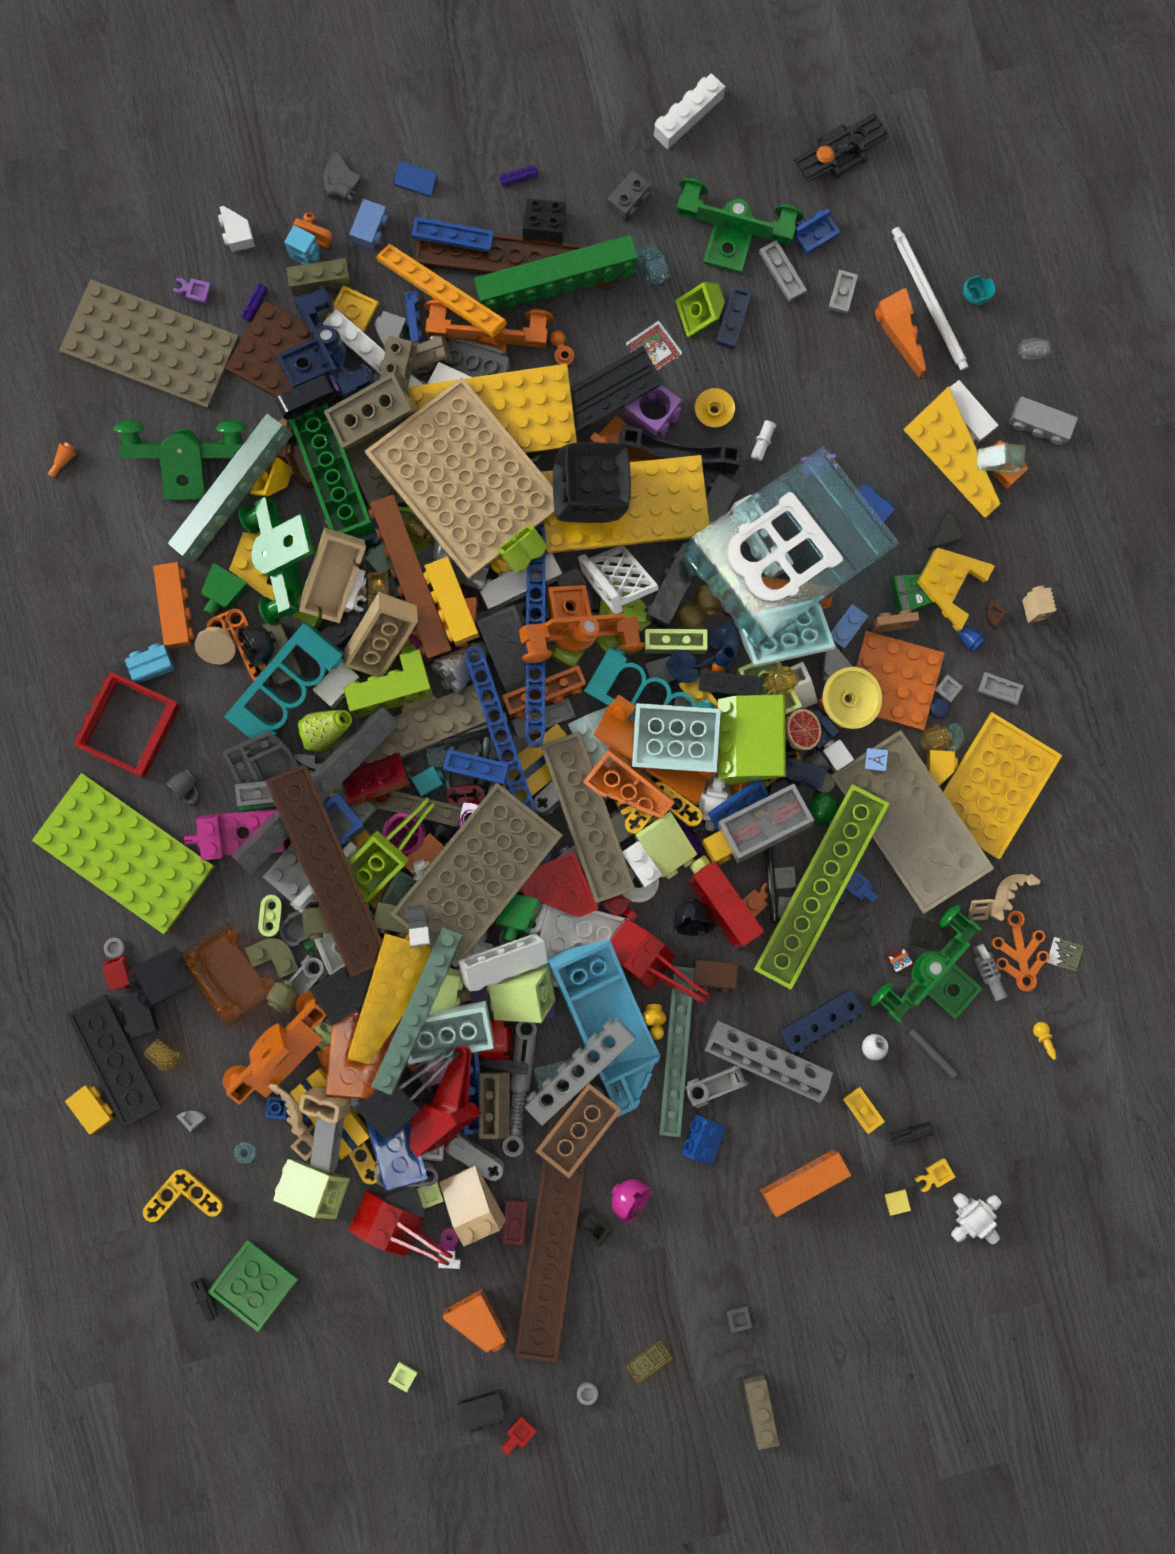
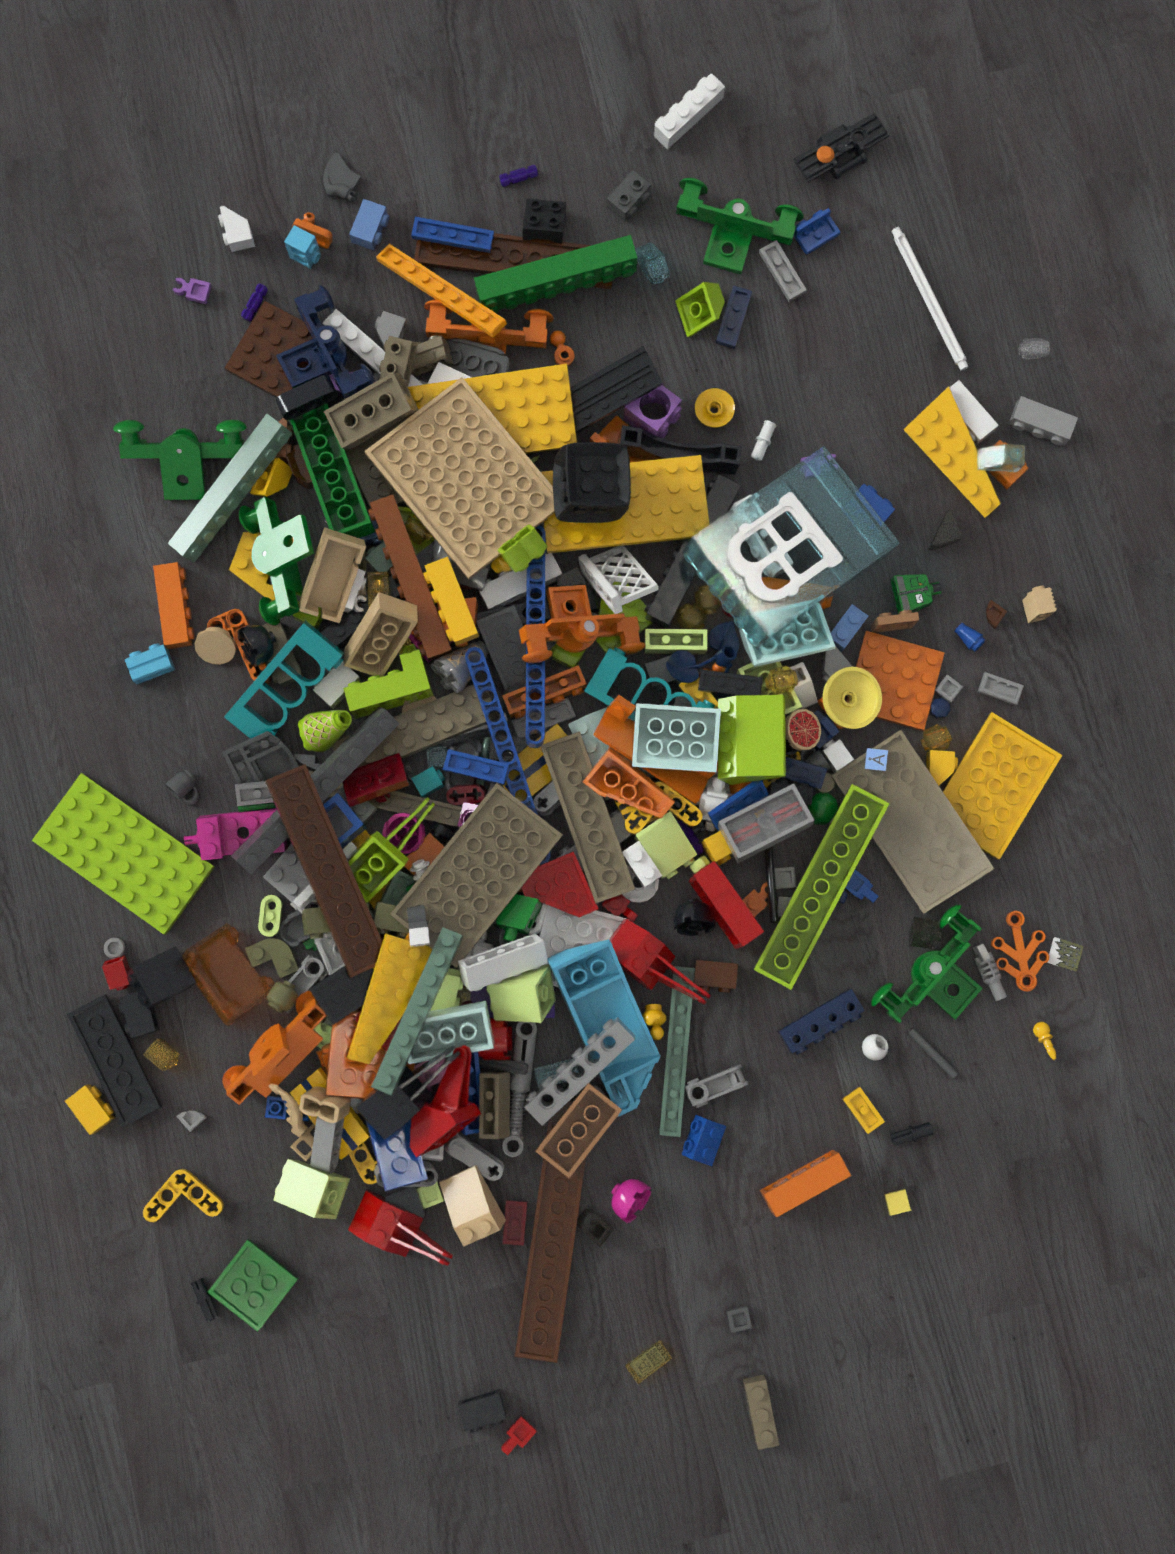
(63, 455): orange cone -> none
(99, 705): red window -> none
(149, 344): dark tan plate -> none
(222, 589): green torso -> none
(251, 1152): clear light blue plate -> none
(308, 277): olive brick -> none
(355, 307): yellow tile -> none
(403, 1376): yellowish green plate -> none
(413, 316): blue hinge -> none
(415, 179): blue slope -> none
(448, 1241): magenta leg -> none
(477, 1321): orange slope -> none
(587, 1393): light grey tile -> none
(657, 344): clear tile -> none
(769, 1061): light grey brick -> none
(843, 292): light grey plate -> none
(895, 318): orange wedge -> none
(899, 959): tile -> none
(938, 1173): yellow plate -> none
(944, 577): yellow wing -> none
(957, 737): clear light blue arm -> none
(976, 1218): white piece -> none
(978, 291): teal hair -> none
(1003, 894): tan piece -> none

